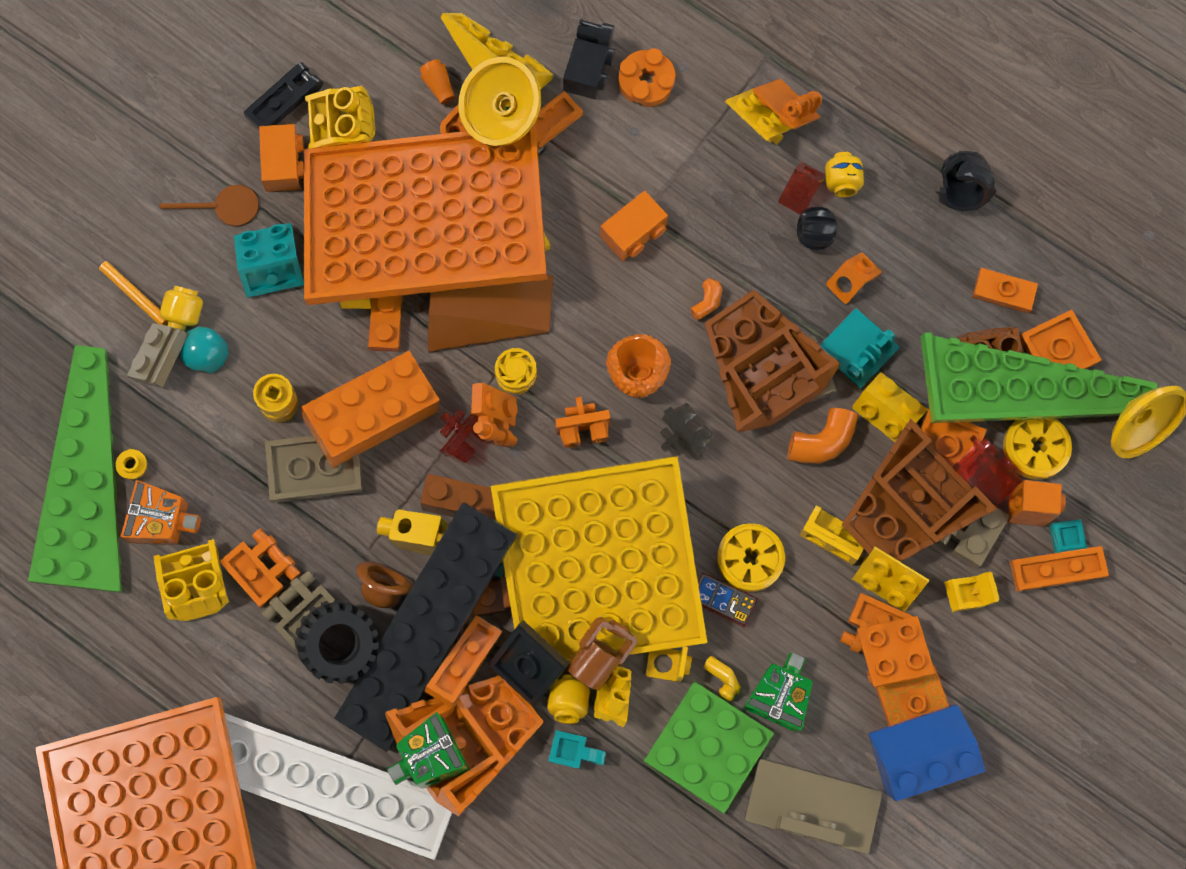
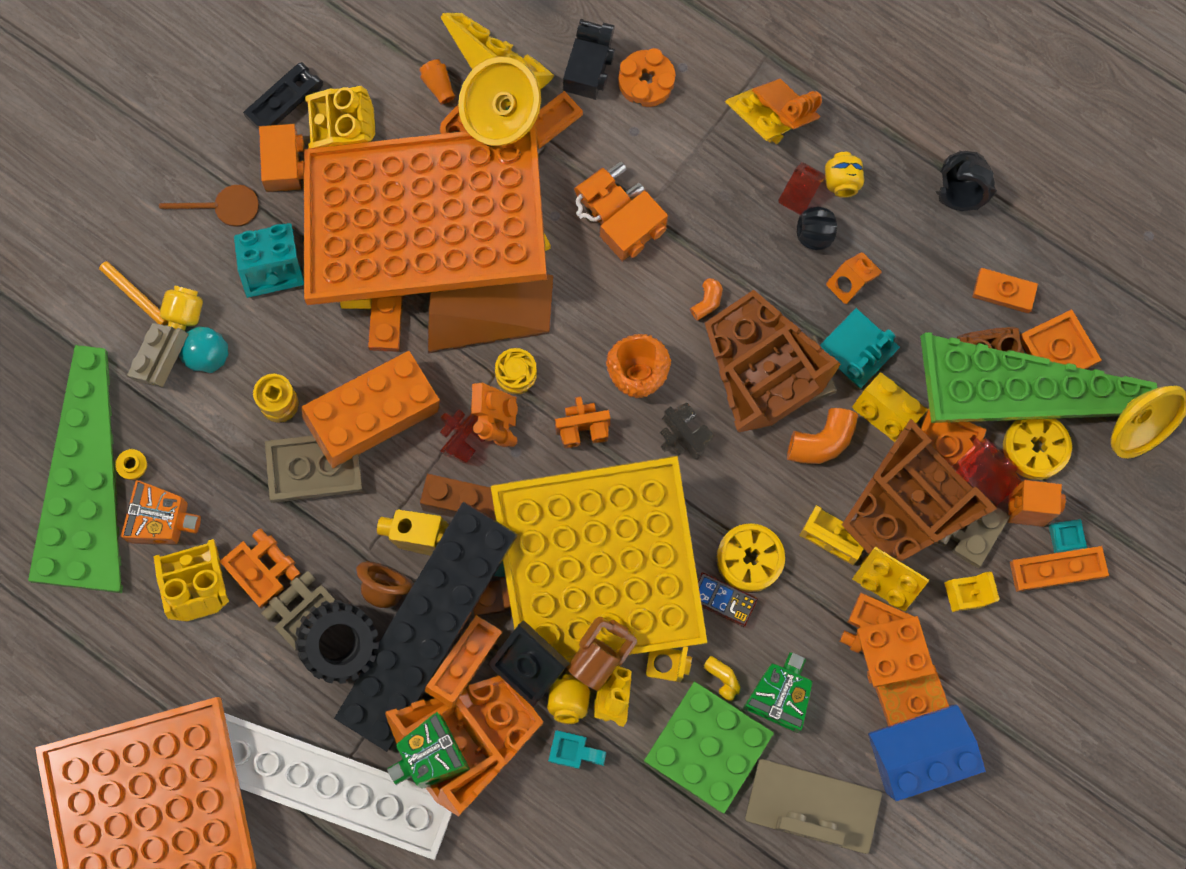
(603, 195): none -> orange piece

